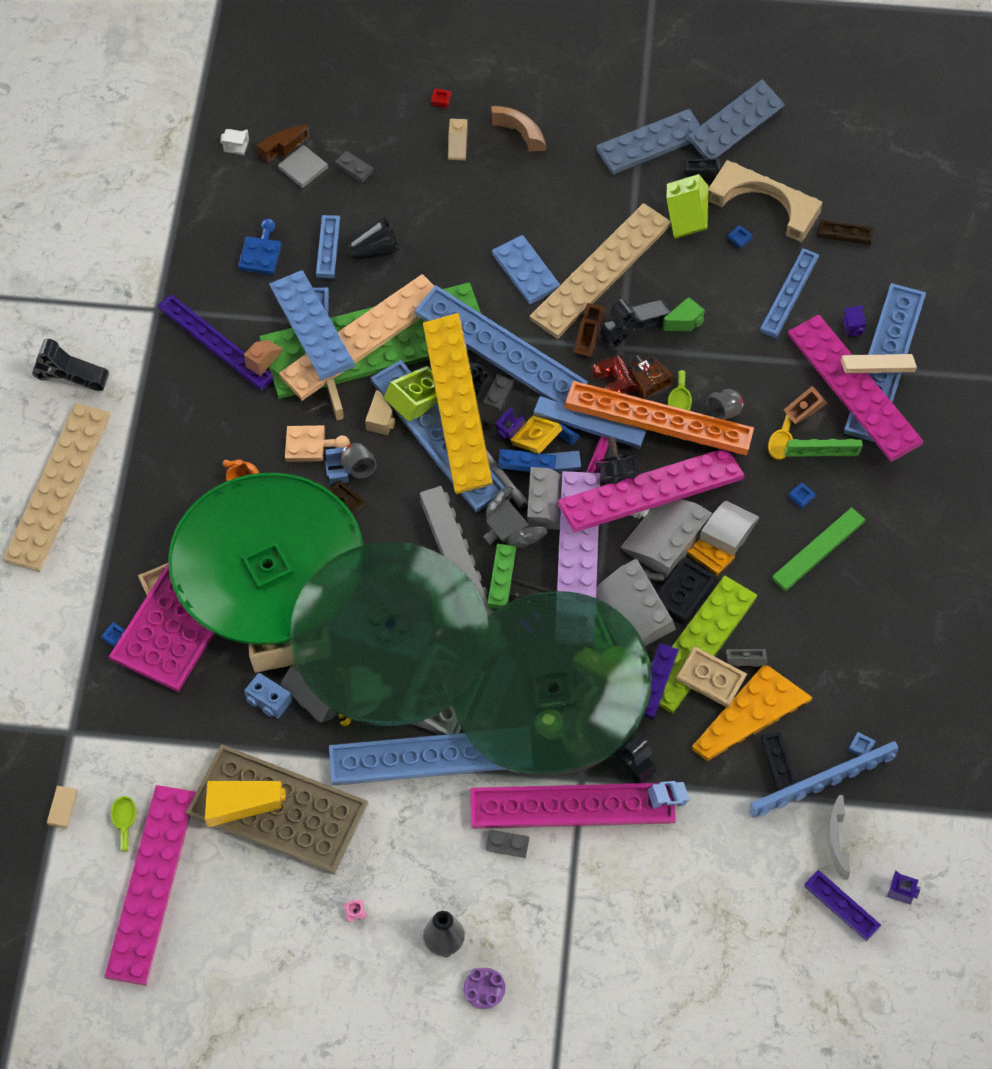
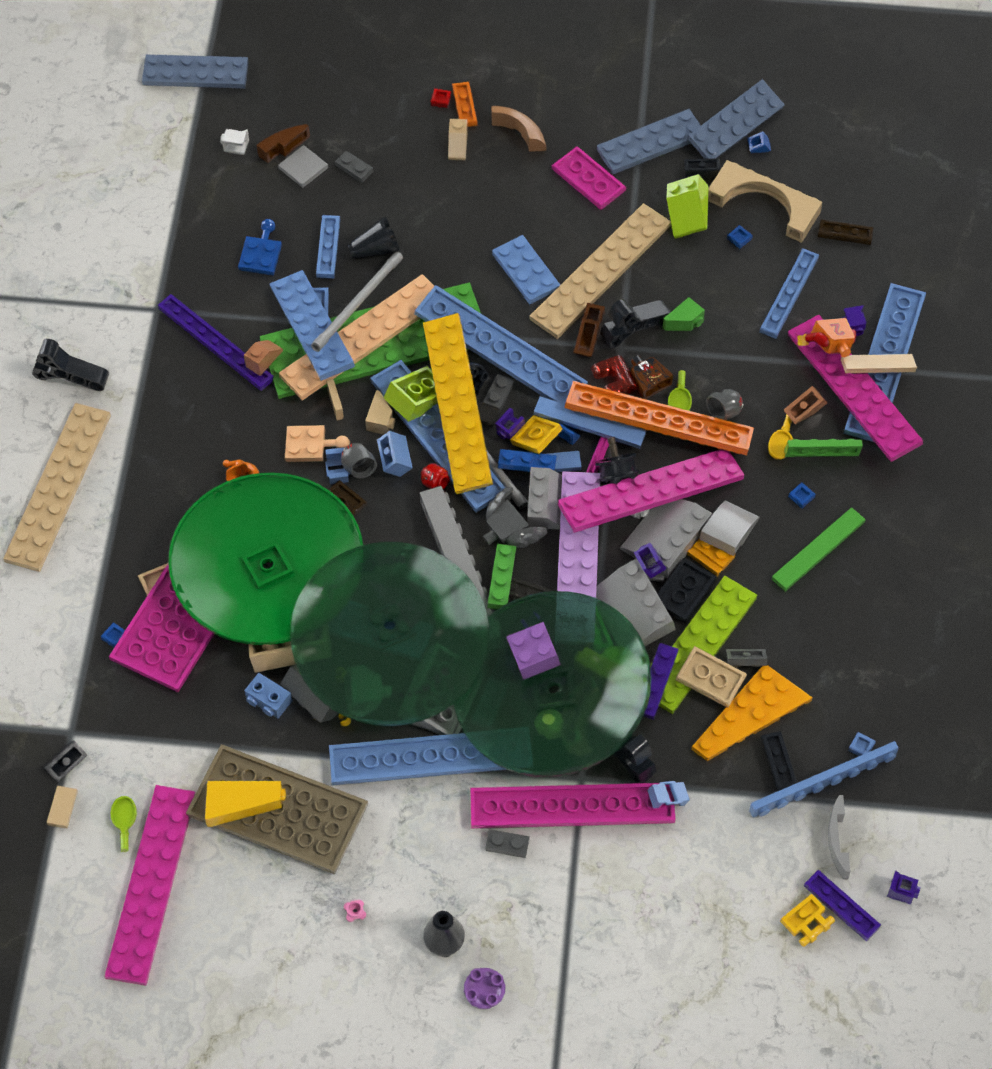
(64, 761): none -> black slope
(195, 71): none -> sand blue plate
(324, 337): none -> light grey piece
(394, 453): none -> medium blue brick
(434, 476): none -> red head
(464, 103): none -> orange tile
(533, 650): none -> medium lavender brick
(588, 178): none -> dark pink tile
(650, 560): none -> dark purple window
(759, 143): none -> blue slope
(804, 914): none -> yellow plate
(831, 335): none -> orange torso

